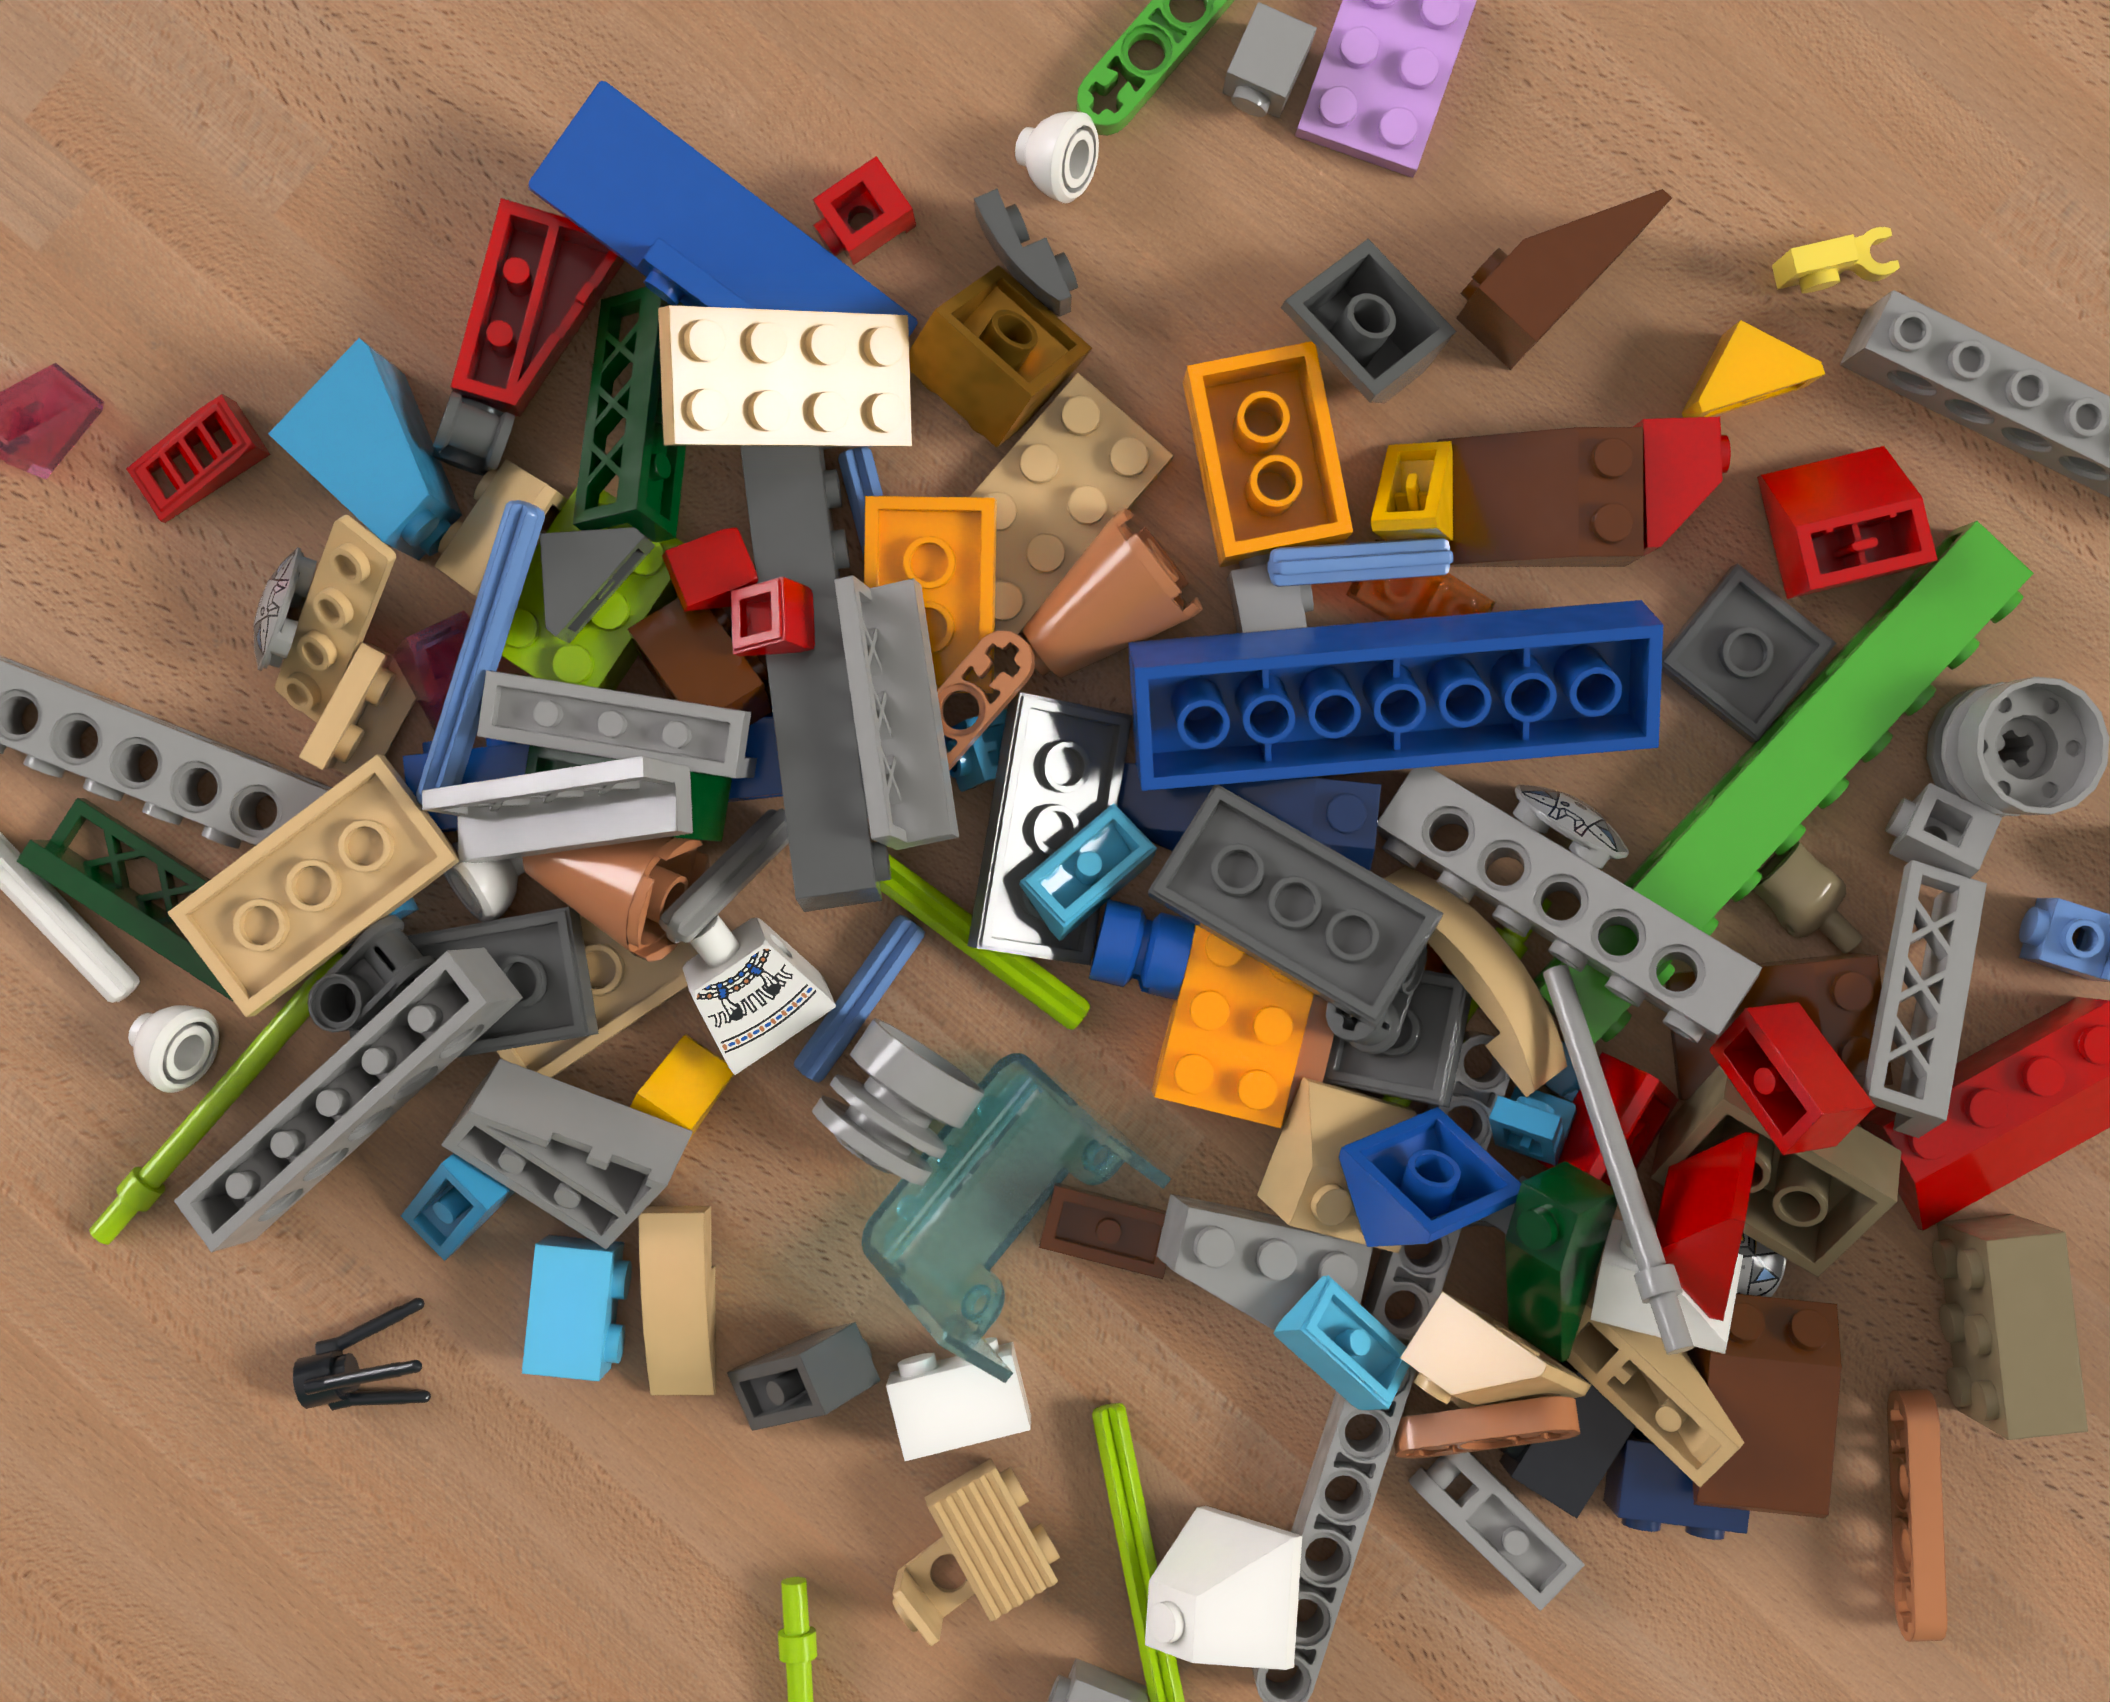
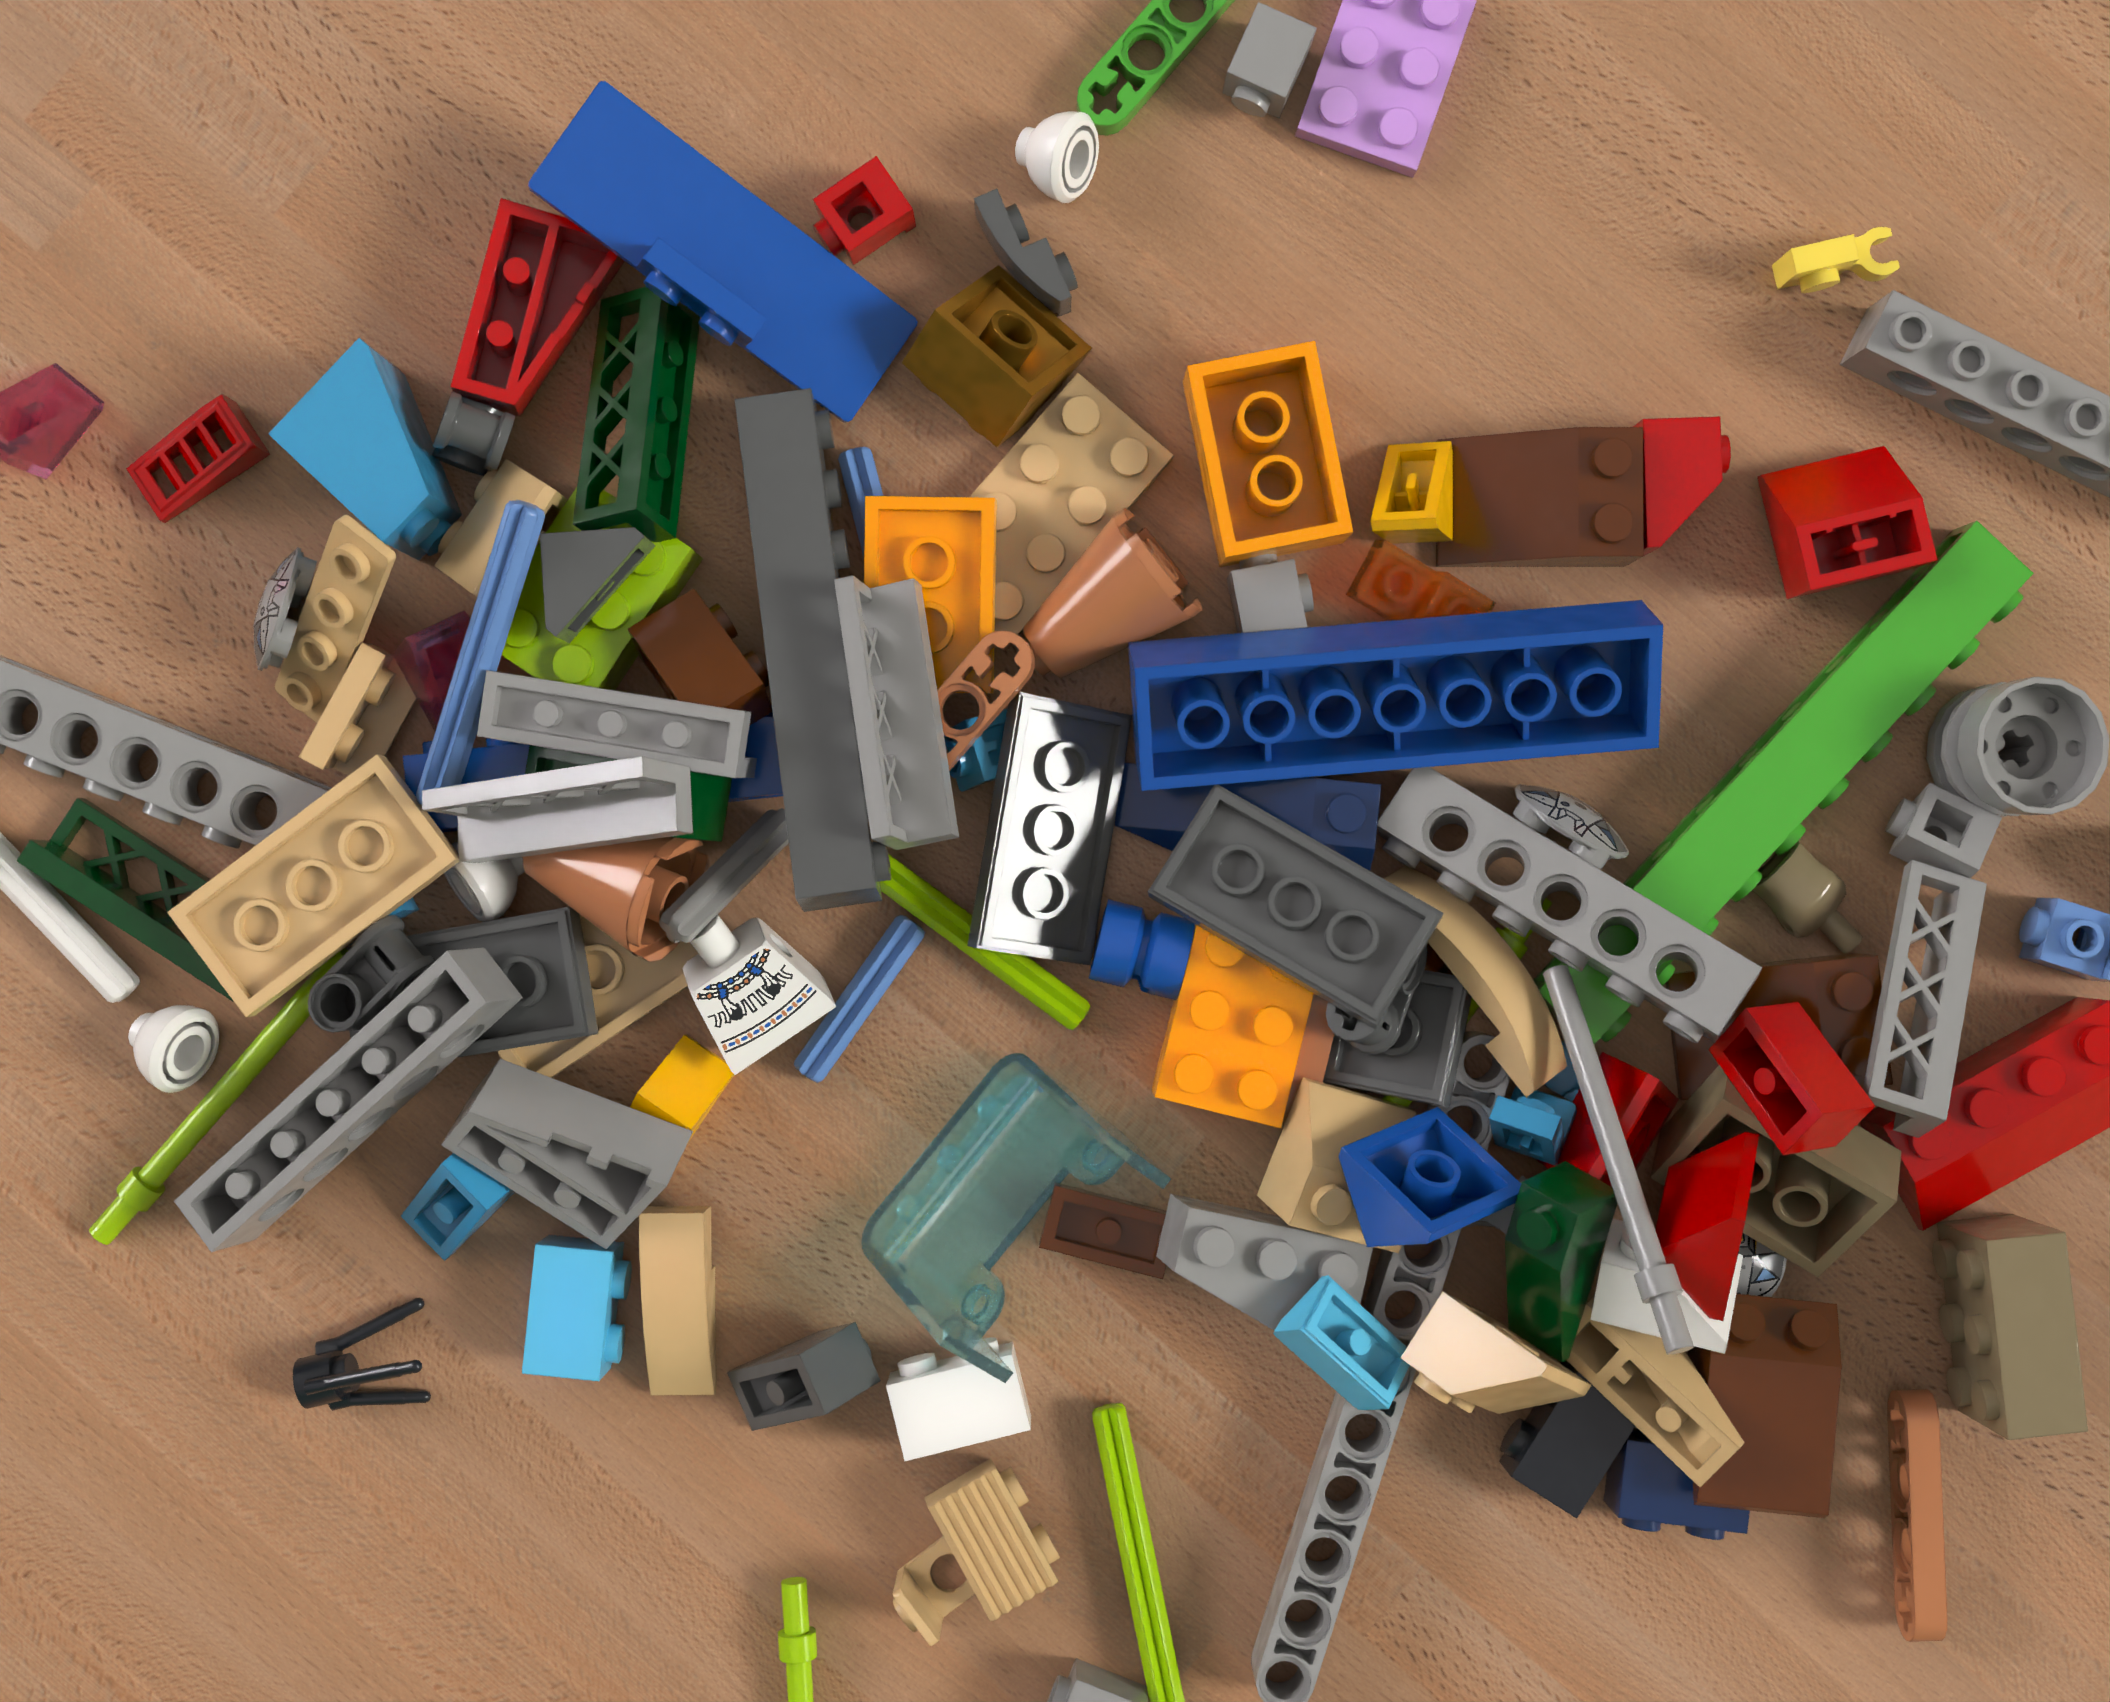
(710, 569): red slope -> none
(772, 618): red slope -> none
(784, 378): plate -> none
(897, 1103): light grey wheel -> none
(1087, 871): medium azure slope -> none
(1227, 1593): white slope -> none
(1359, 561): medium blue axle -> none
(1370, 322): dark grey slope -> none
(1487, 1427): nougat beam -> none
(1499, 1527): light grey plate -> none
(1529, 290): reddish brown slope -> none
(1745, 653): dark grey tile -> none
(1748, 370): yellow slope -> none

